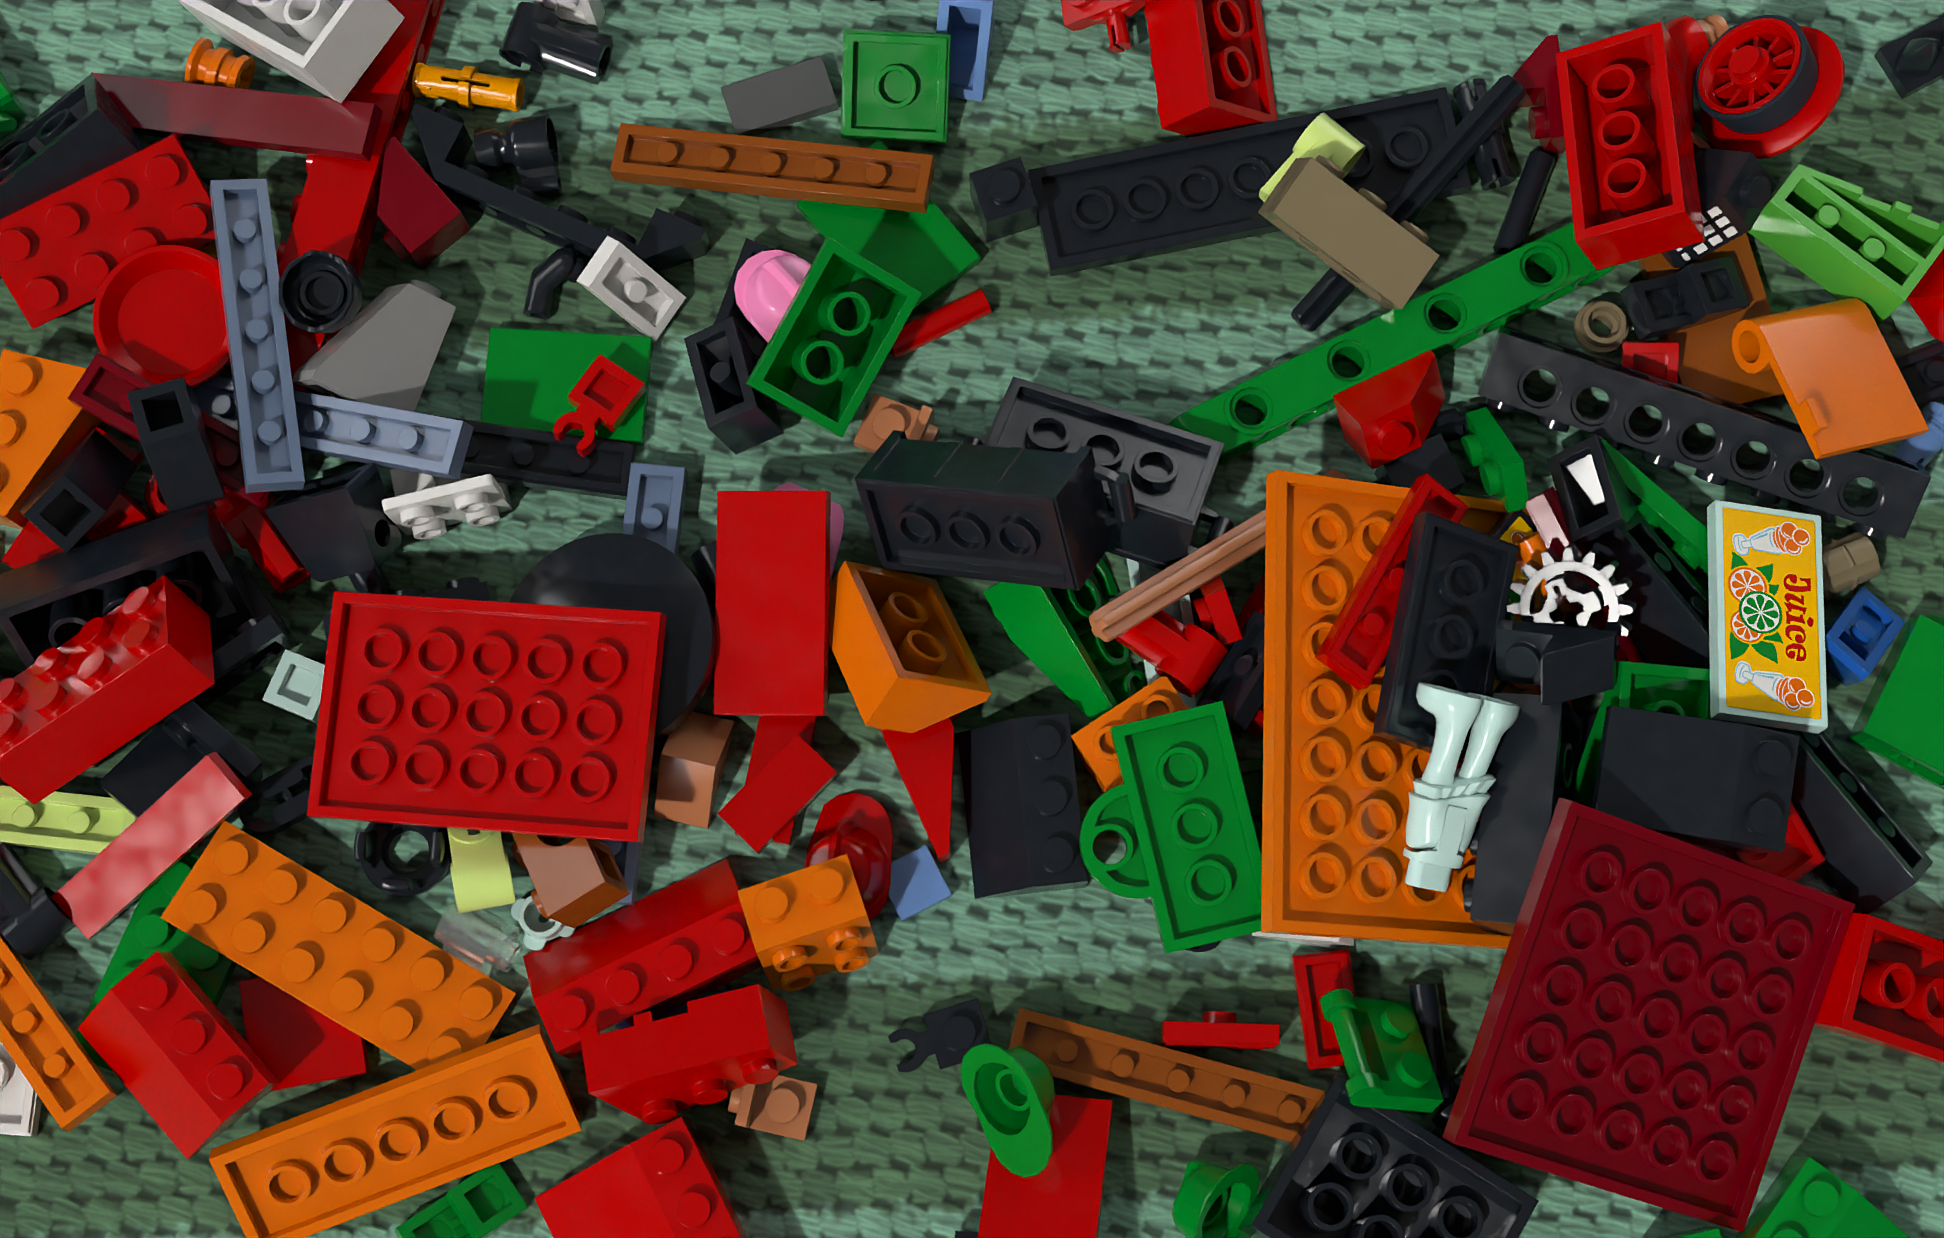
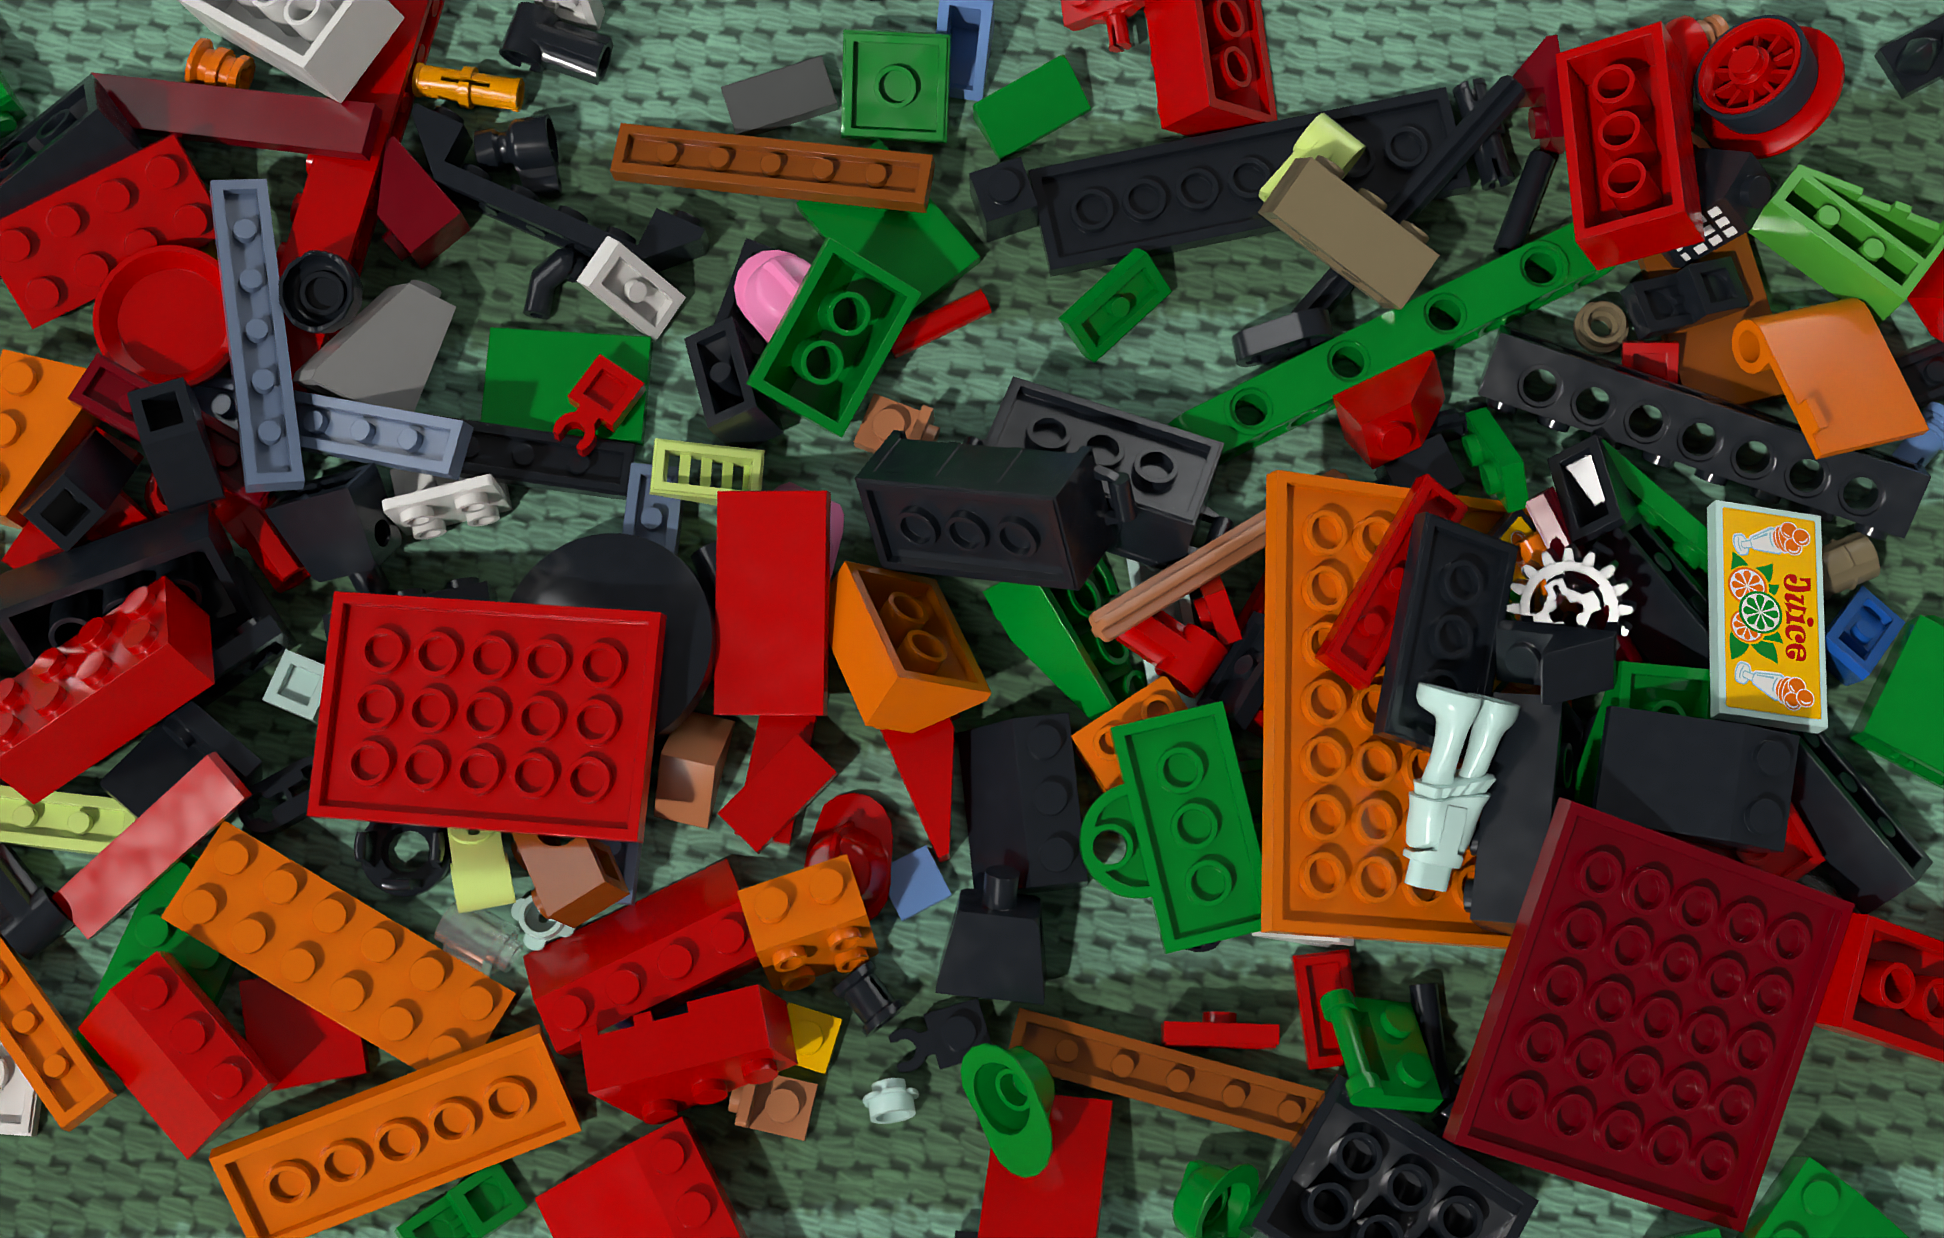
(749, 459): none -> yellowish green slope
(813, 1036): none -> yellow plate
(869, 998): none -> black bush
(890, 1101): none -> light aqua plate
(995, 943): none -> black torso
(1030, 107): none -> green slope
(1115, 304): none -> green plate
(1282, 337): none -> black beam

